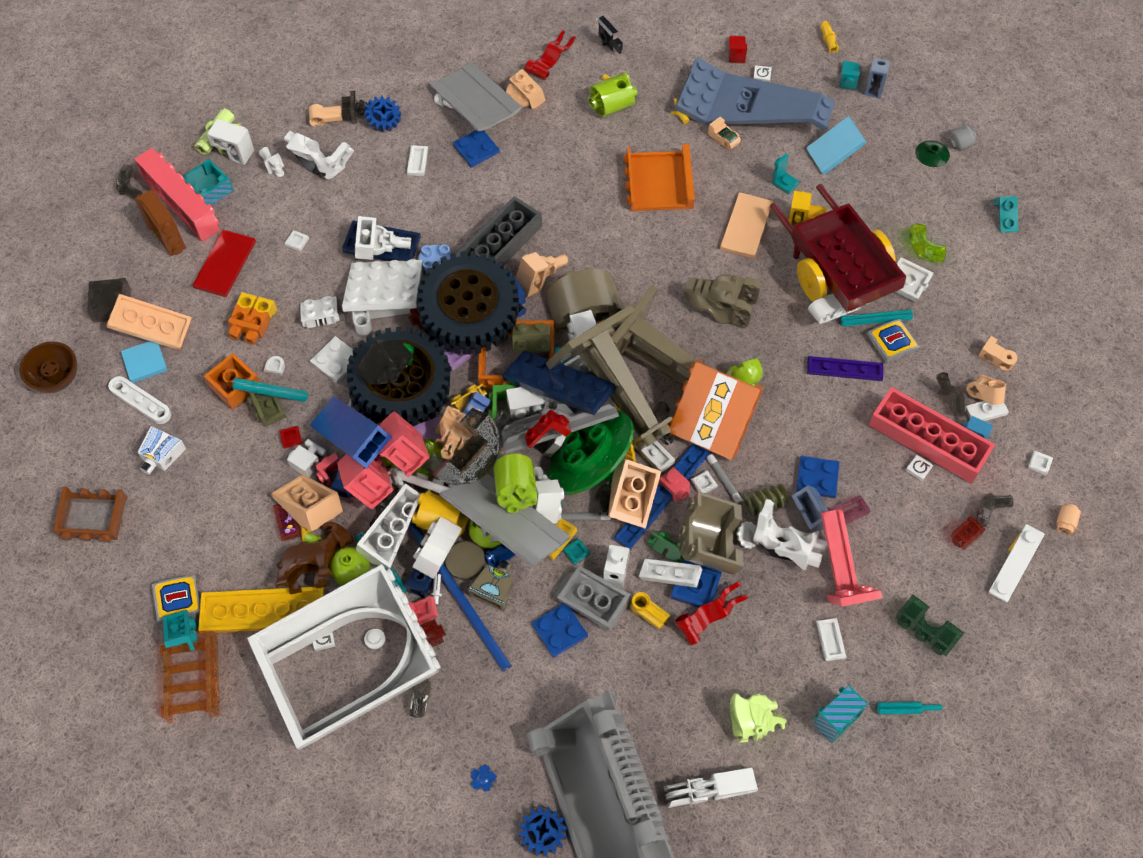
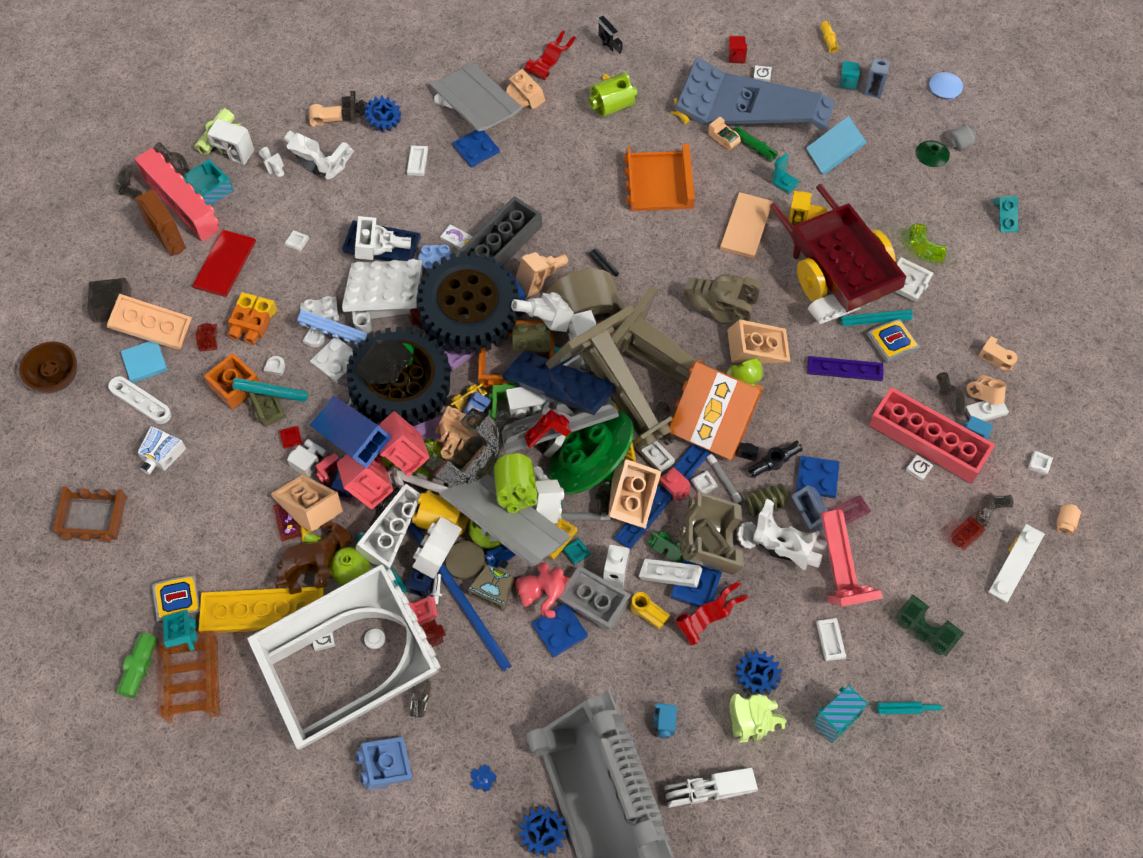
(137, 665): none -> bright green piece
(176, 159): none -> clear smoke arm
(206, 337): none -> clear red bracket
(314, 338): none -> white tile
(331, 327): none -> light blue piece
(383, 763): none -> medium blue plate
(455, 237): none -> white tile
(533, 587): none -> coral animal
(549, 308): none -> white brick
(602, 262): none -> black piece
(665, 720): none -> dark azure brick
(712, 538): none -> dark tan tile
(748, 451): none -> black plate
(755, 664): none -> blue gear
(756, 340): none -> light nougat slope
(758, 146): none -> green pin
(769, 464): none -> black pin
(946, 85): none -> light blue dish

